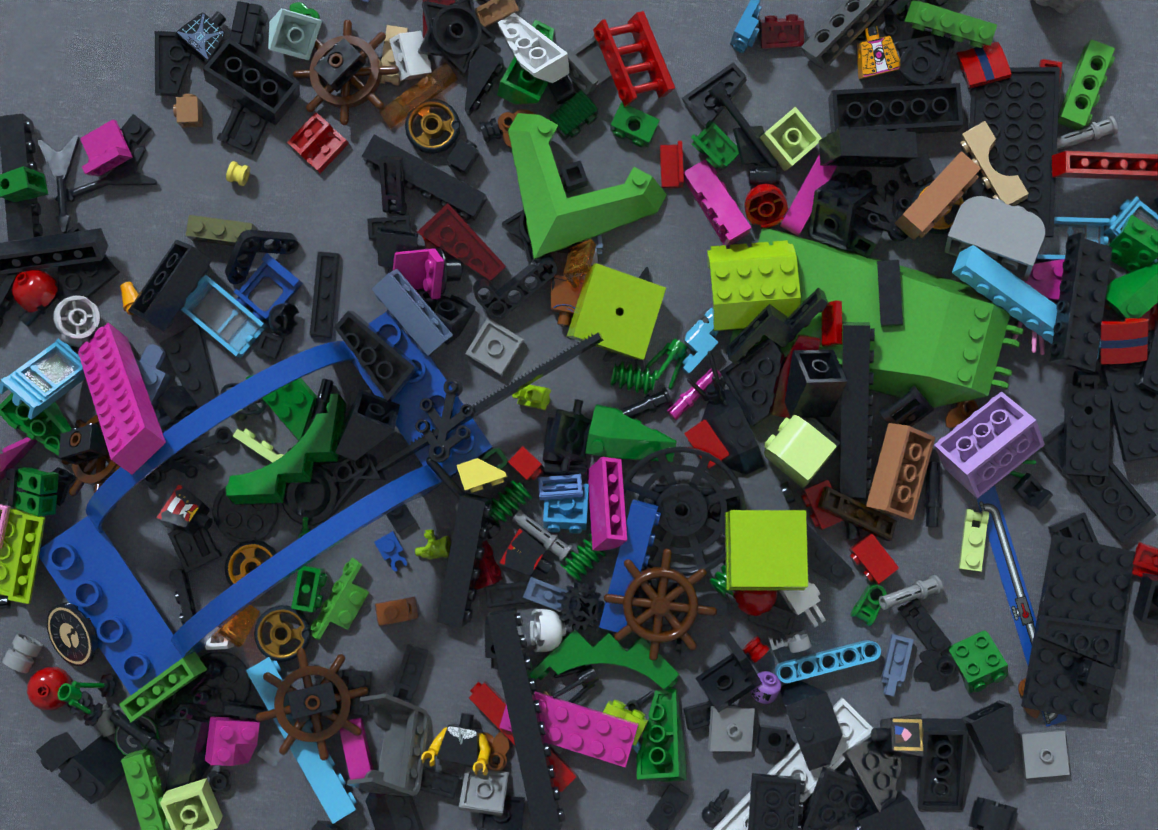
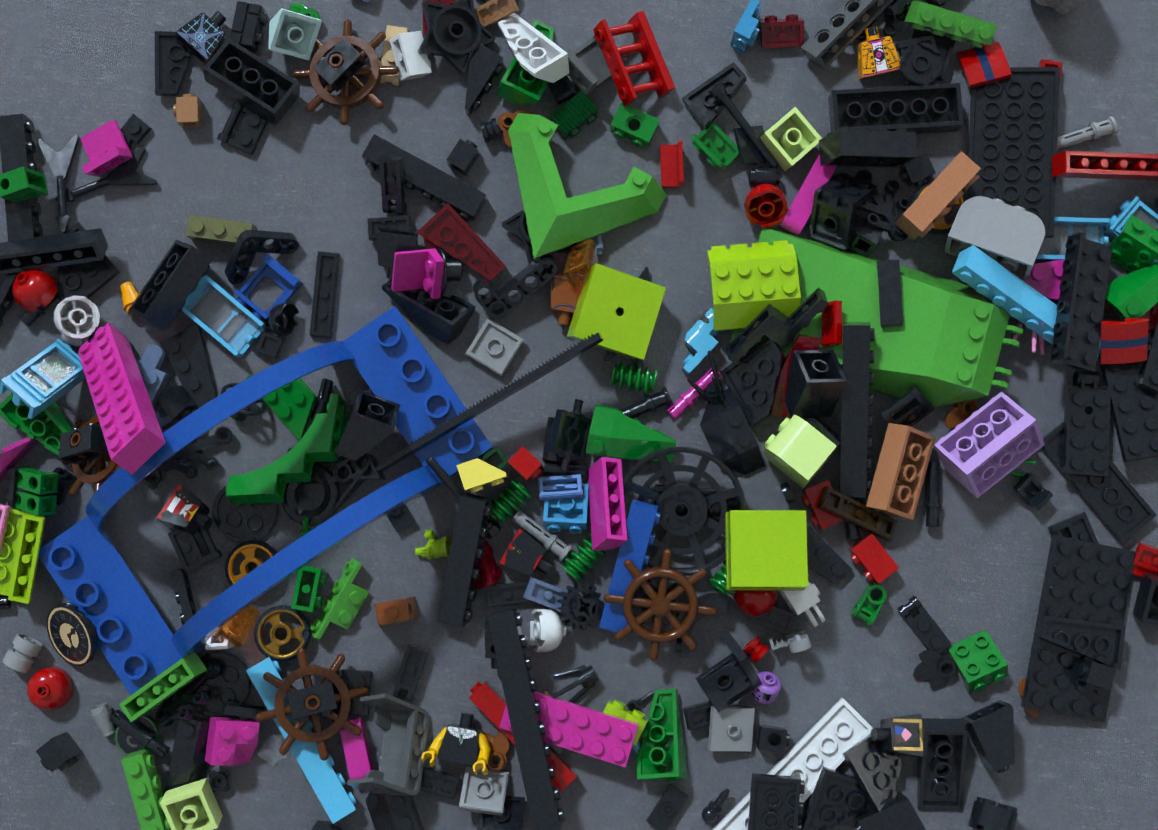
(79, 701): plant -> none
(95, 770): black slope -> none
(238, 173): light yellow wheel -> none
(264, 448): yellowish green plate -> none
(318, 142): red slope -> none
(379, 357): black wedge -> none
(390, 547): blue plate -> none
(411, 312): sand blue brick -> none
(423, 142): pearl gold wheel -> none
(424, 89): clear orange bracket -> none
(445, 423): black plant -> none
(533, 397): lime hips -> none
(573, 176): black brick -> none
(577, 651): green arch -> none
(676, 351): green plant -> none
(705, 439): red panel -> none
(716, 203): dark pink wedge -> none
(812, 722): black wedge -> none
(837, 657): medium azure beam -> none
(896, 663): sand blue hinge -> none
(918, 590): light grey pin -> none
(973, 540): yellowish green plate -> none
(978, 143): tan arch -> none
(1012, 580): sticker -> none
(1044, 754): light grey plate -> none
(1069, 113): bright green brick -> none

